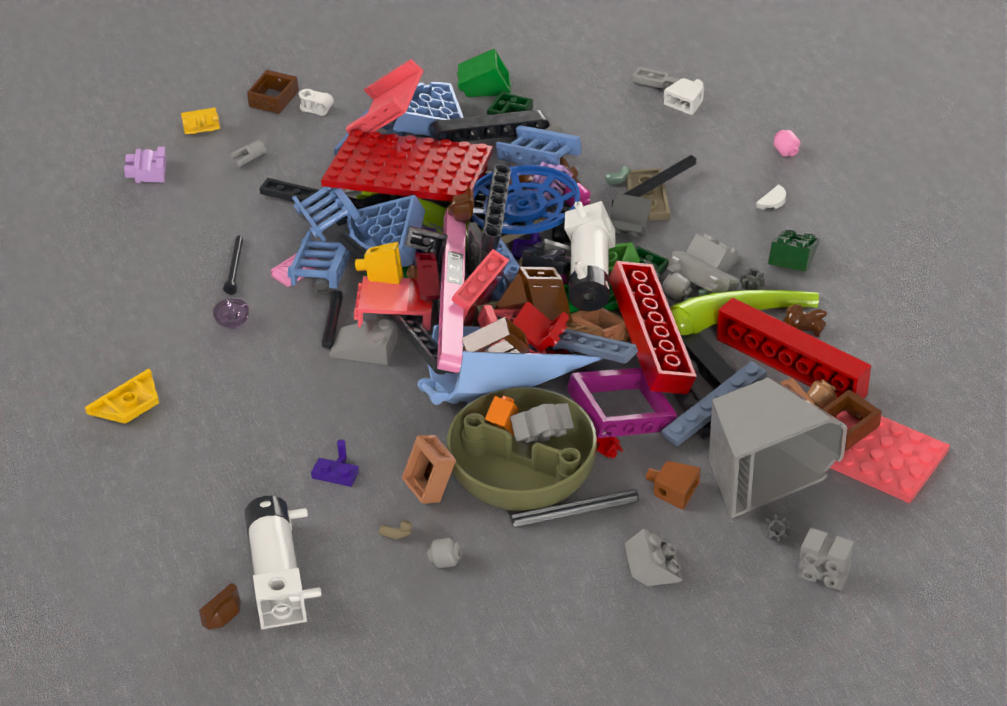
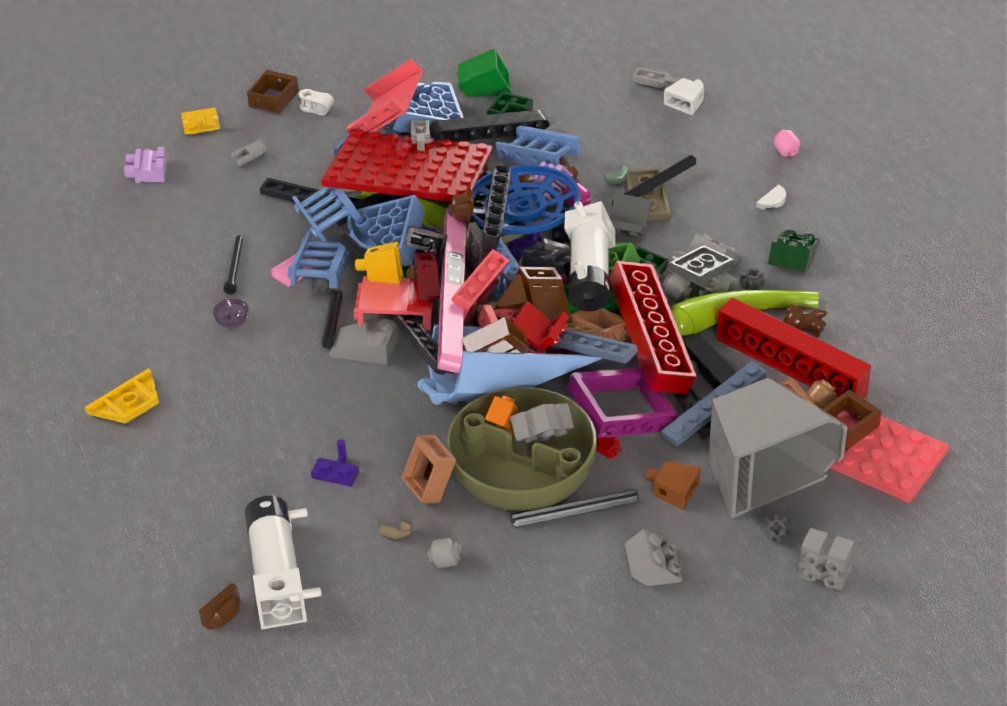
(420, 133): none -> light grey hinge
(701, 264): none -> dark grey tile

